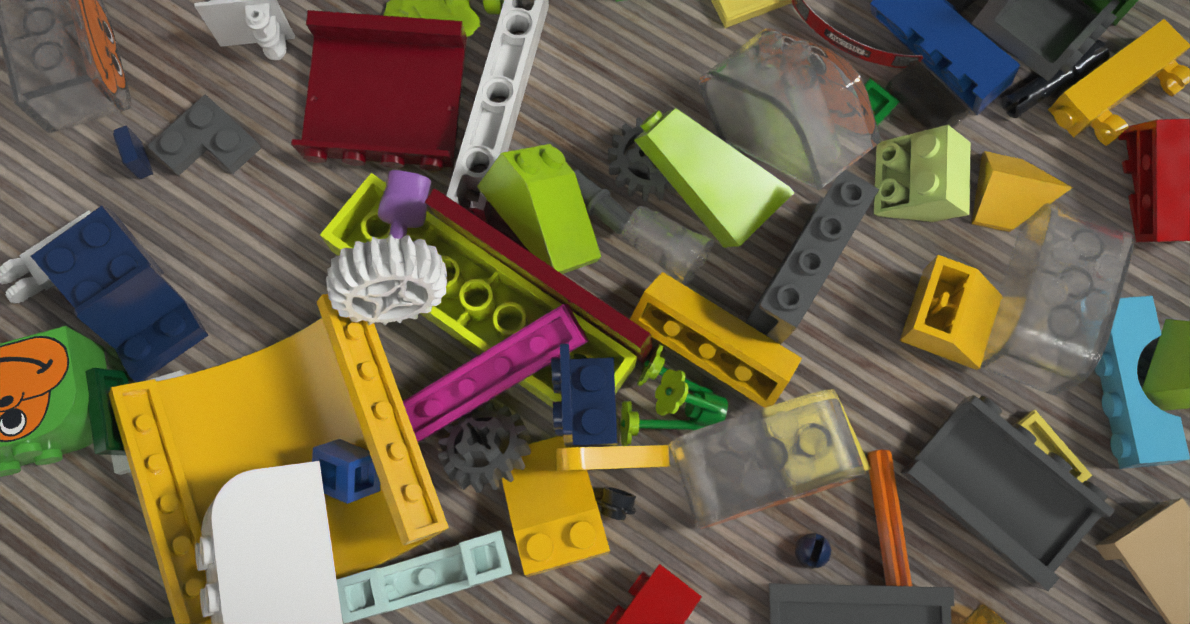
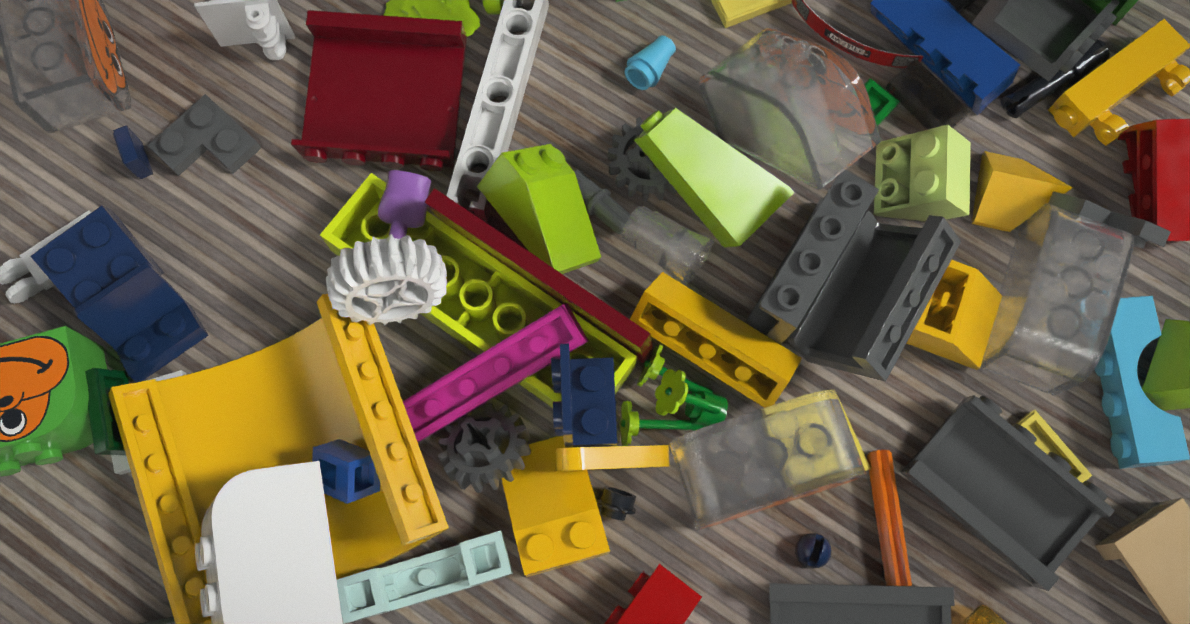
(647, 65): none -> medium azure cone
(875, 296): none -> dark grey panel
(1140, 229): none -> dark grey plate

